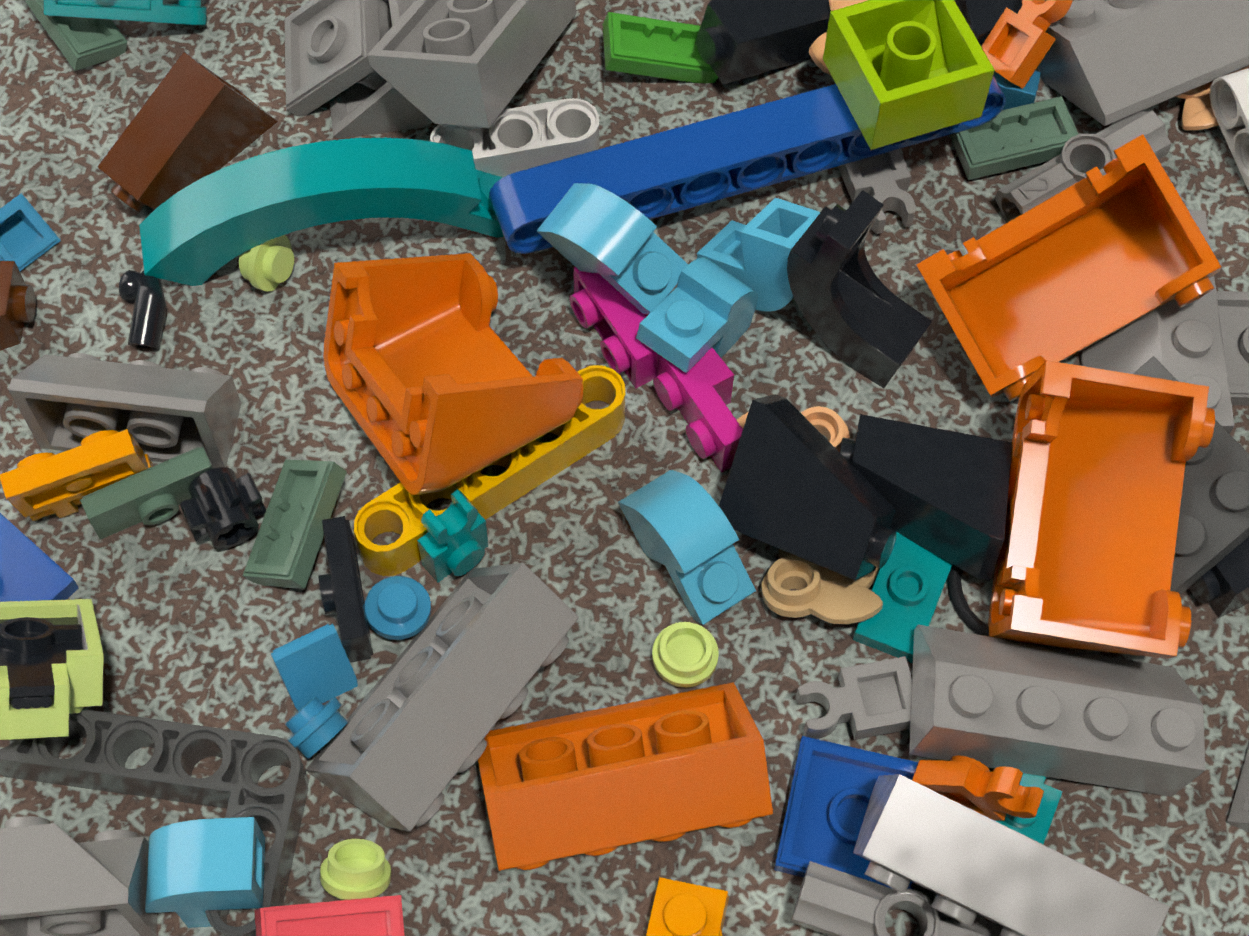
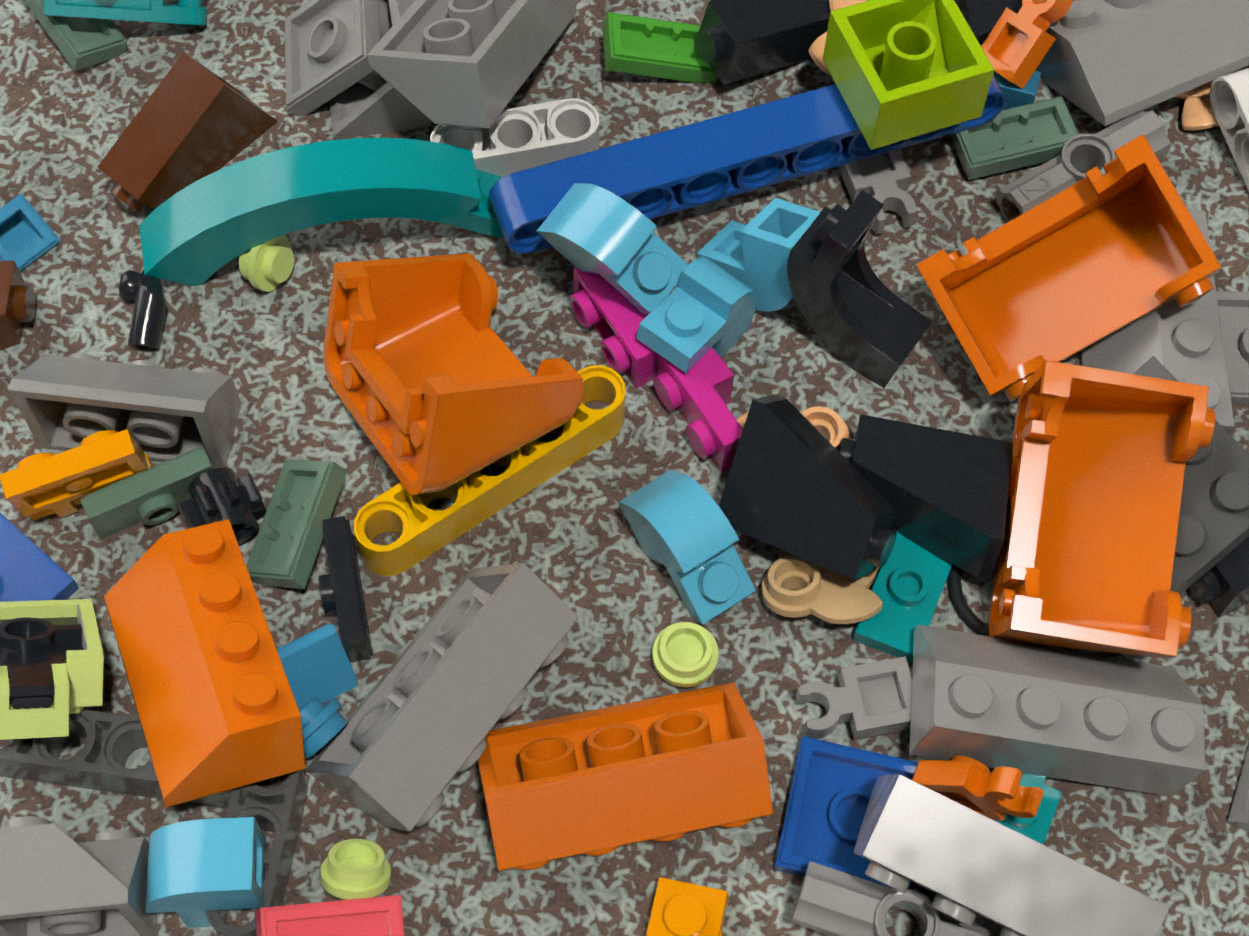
(204, 667): none -> orange slope
(397, 607): dark azure plate -> none
(453, 539): teal plate -> none

